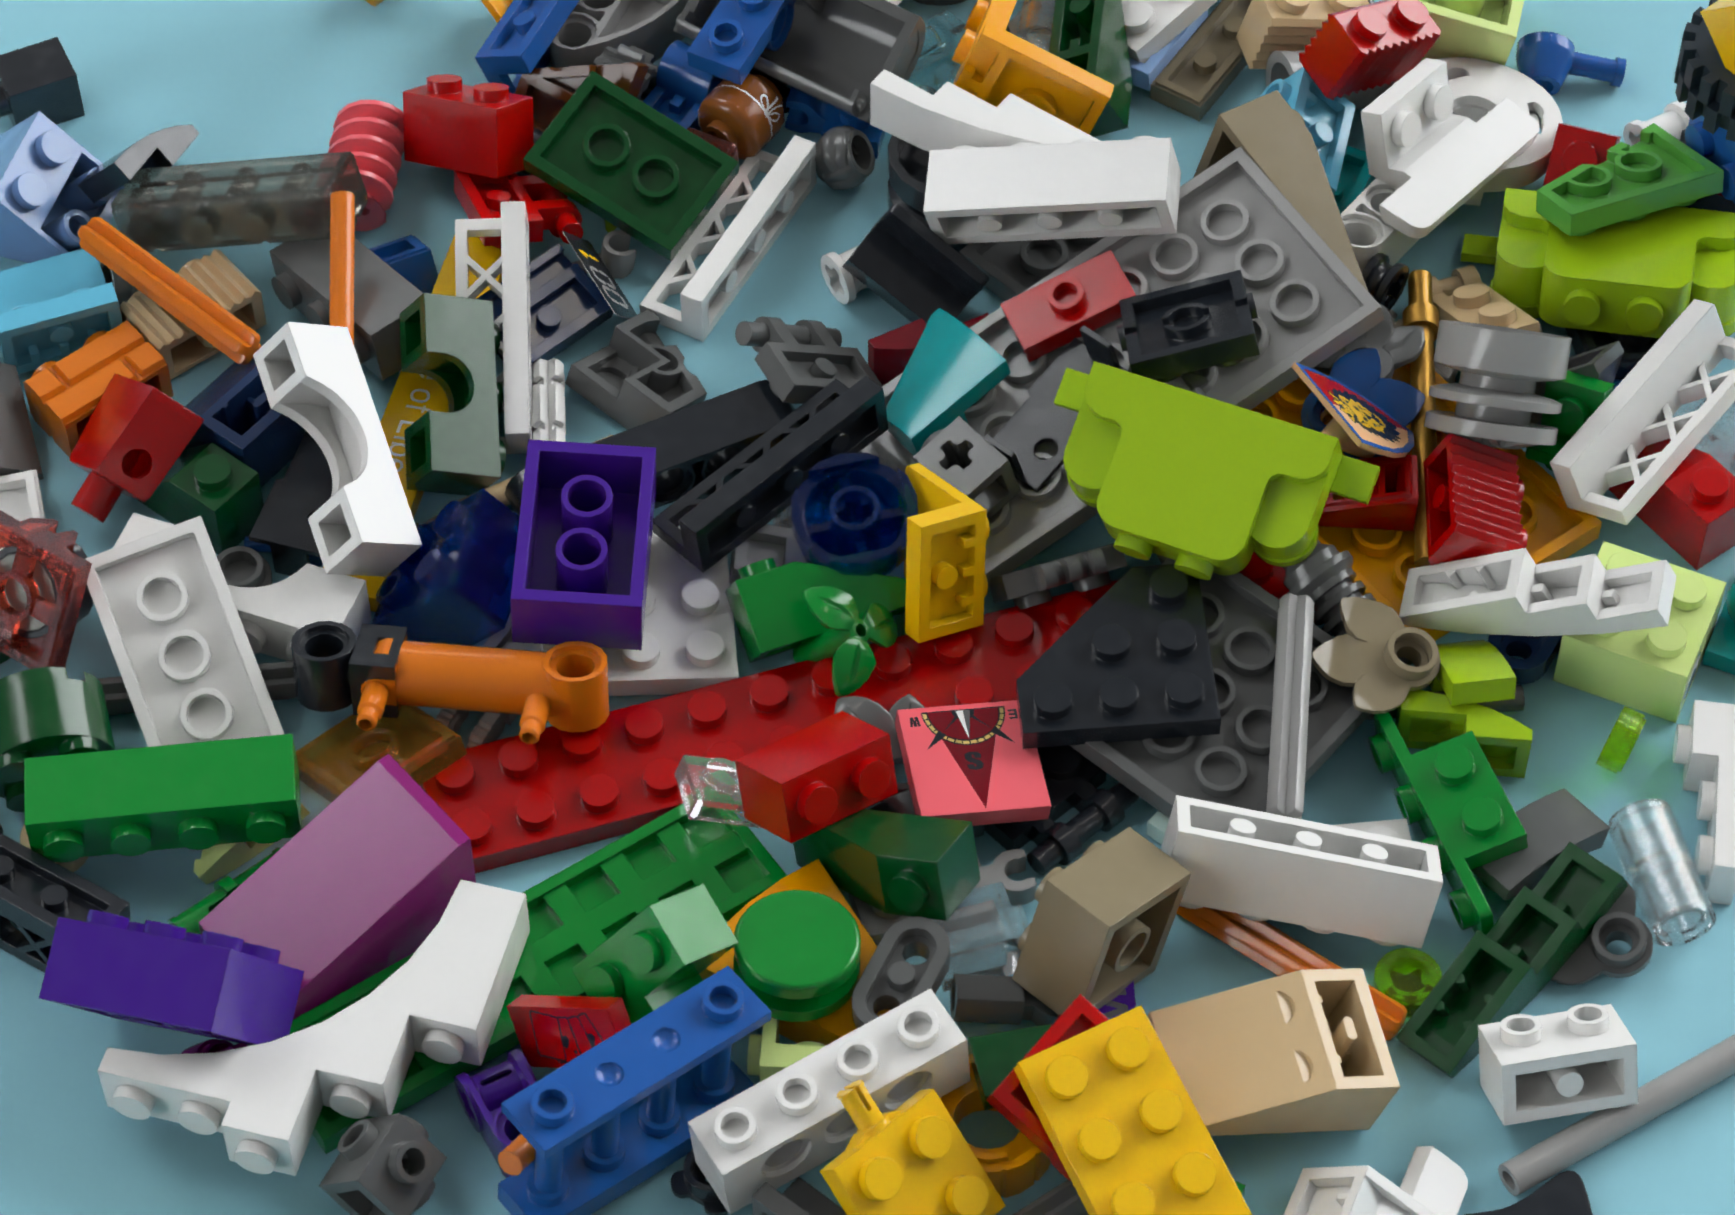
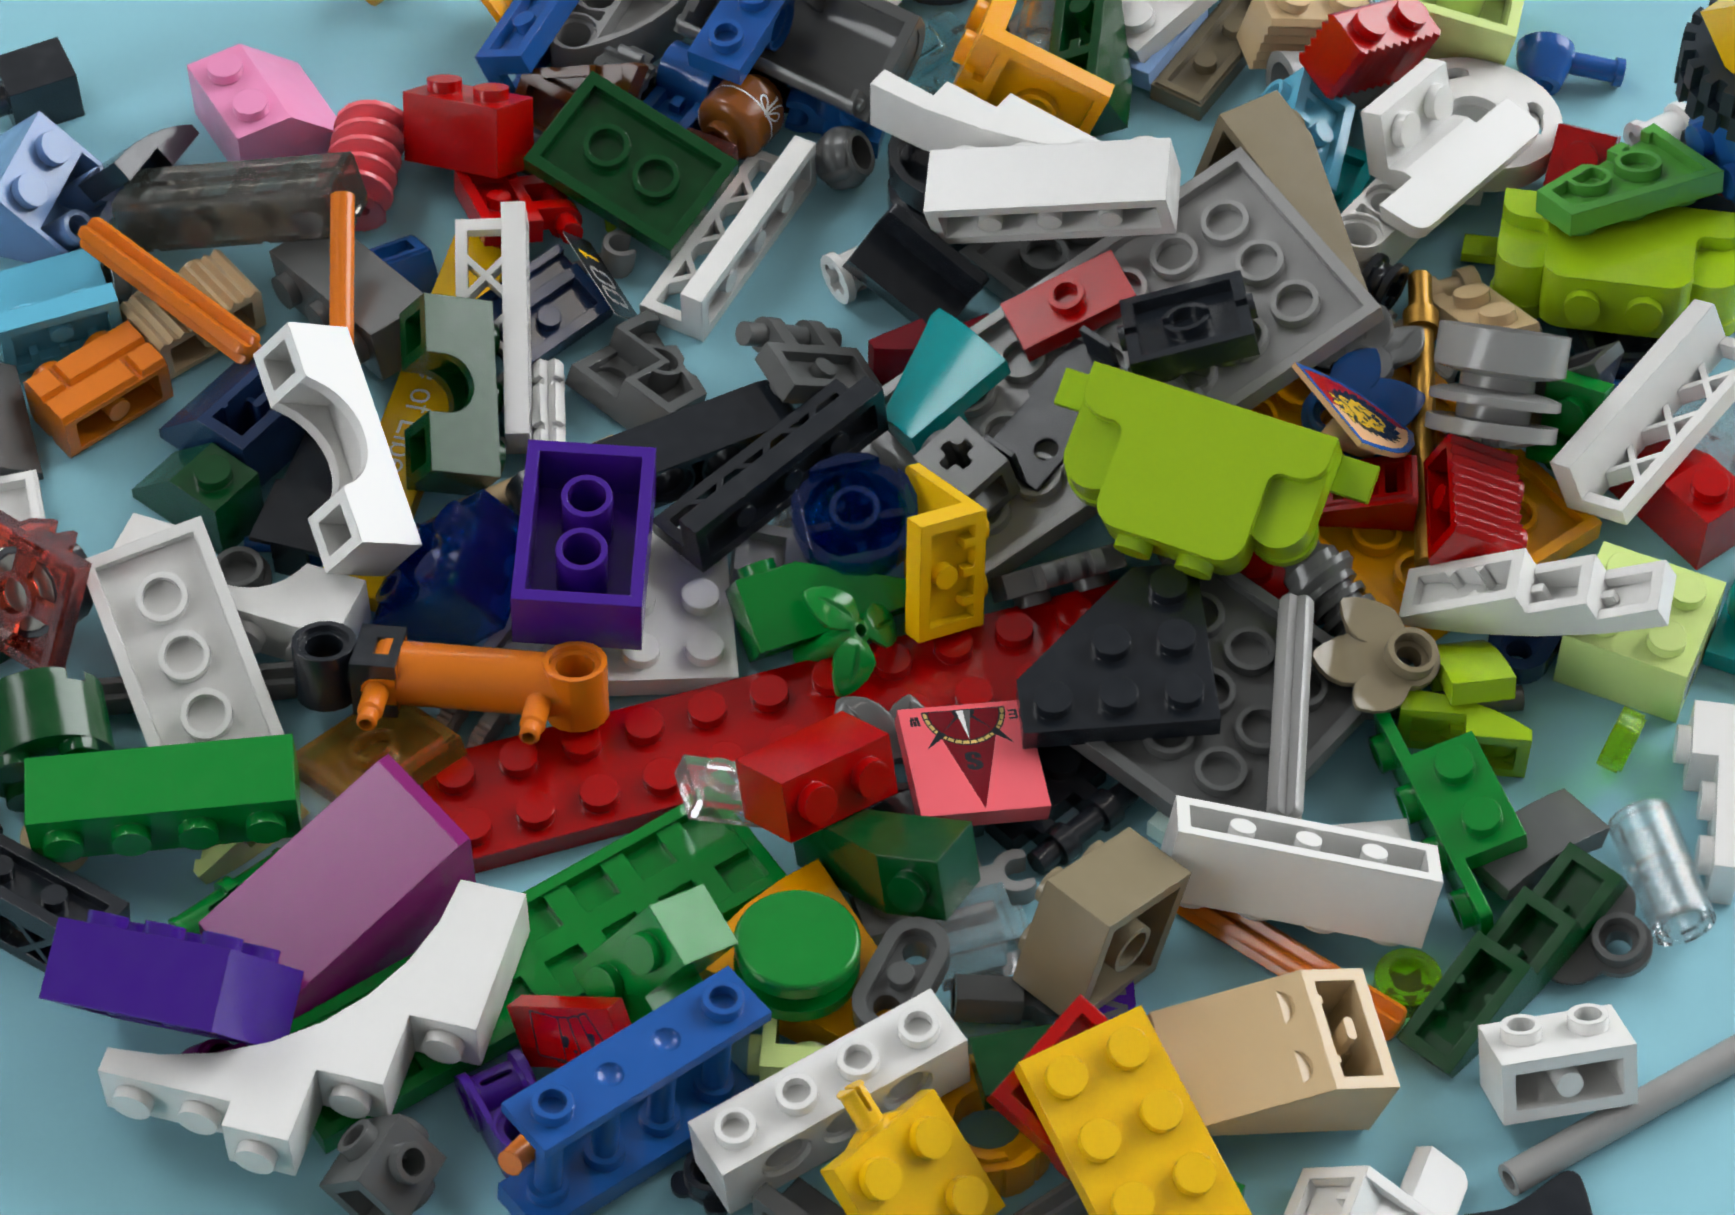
(129, 444): red torso -> none
(259, 105): none -> bright pink slope

